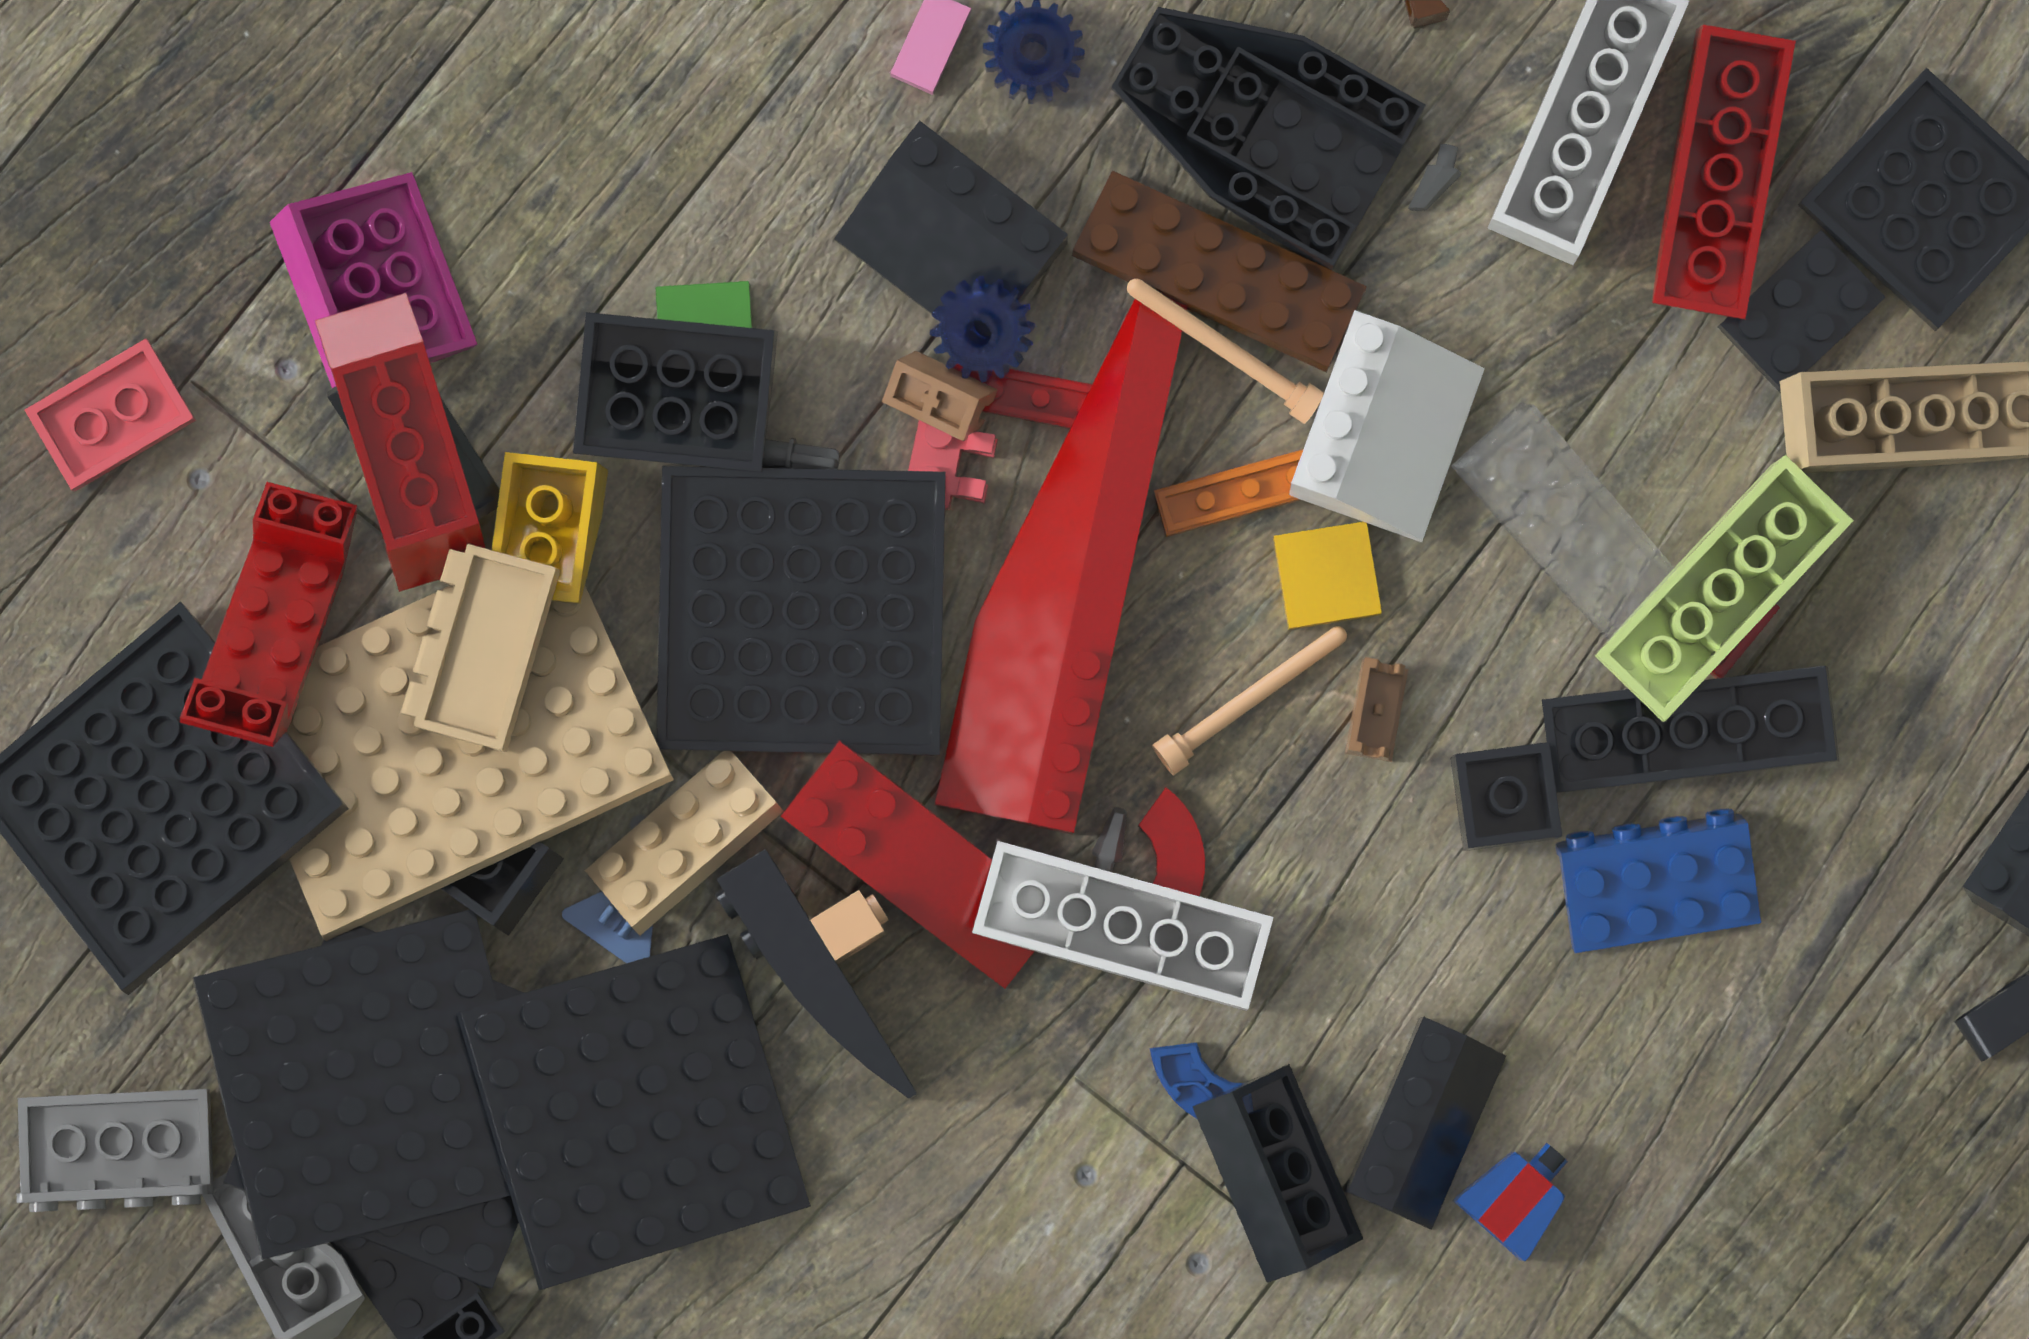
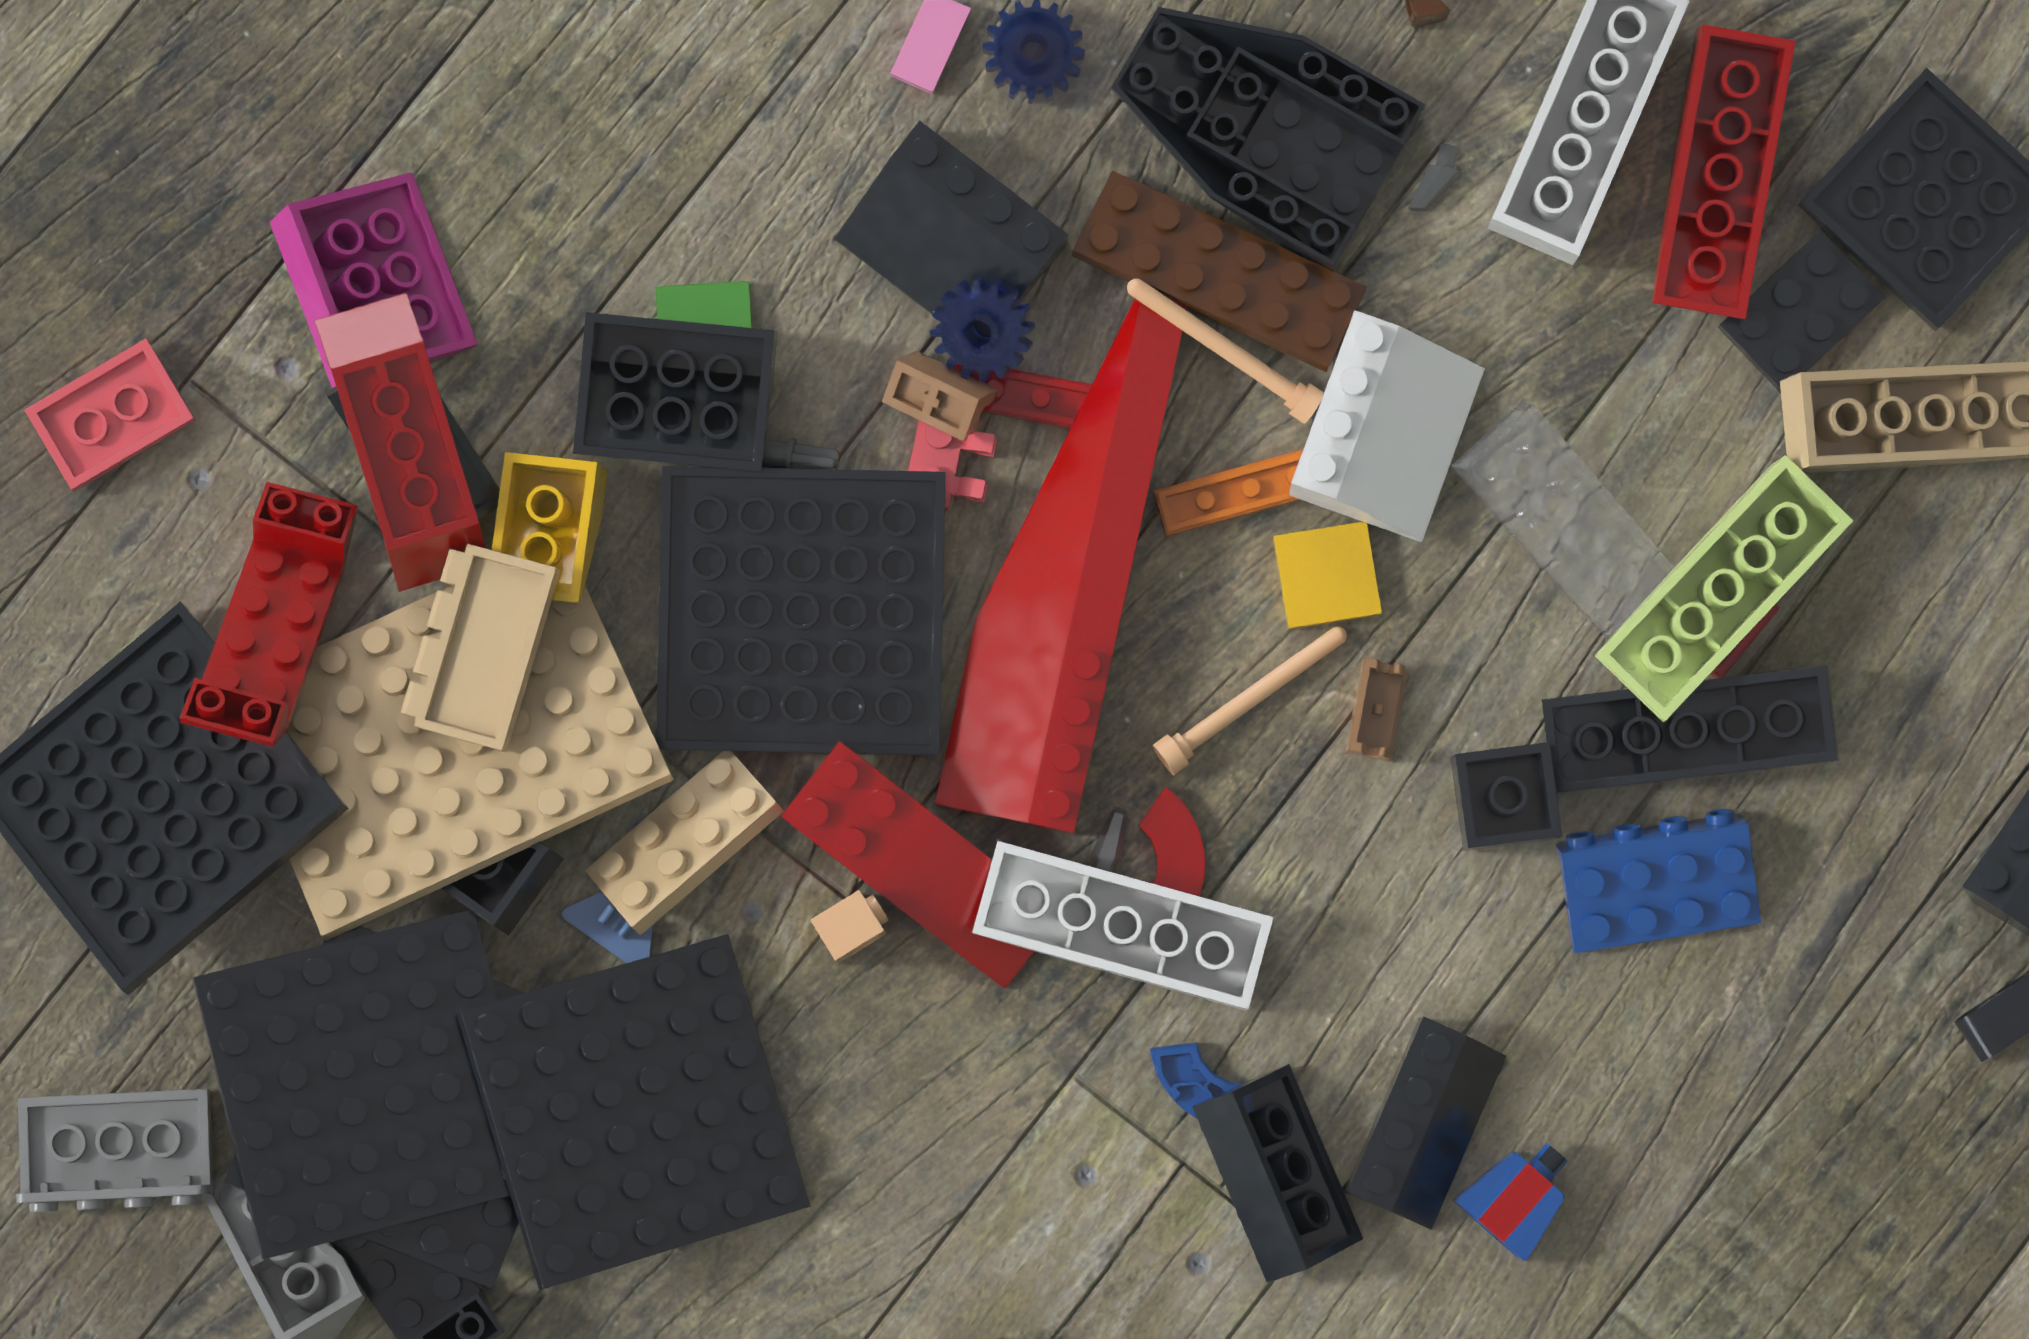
(798, 955): black slope -> none

